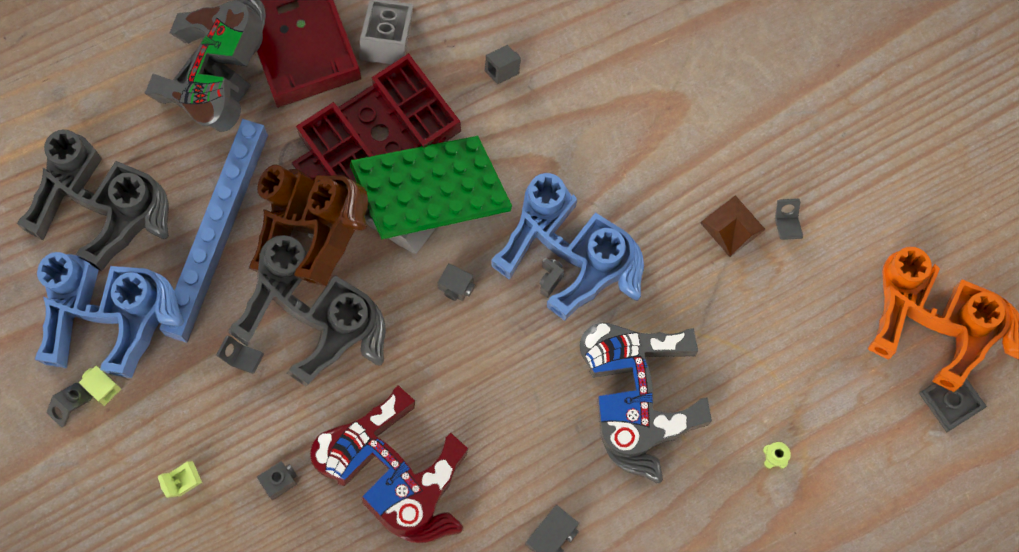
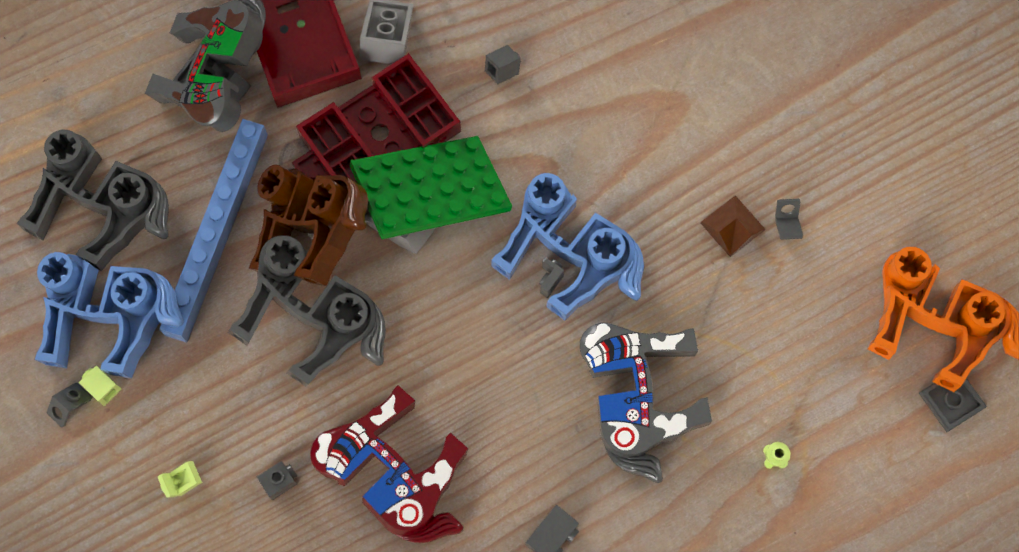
(242, 356): dark grey bracket -> none
(456, 283): dark grey brick -> none

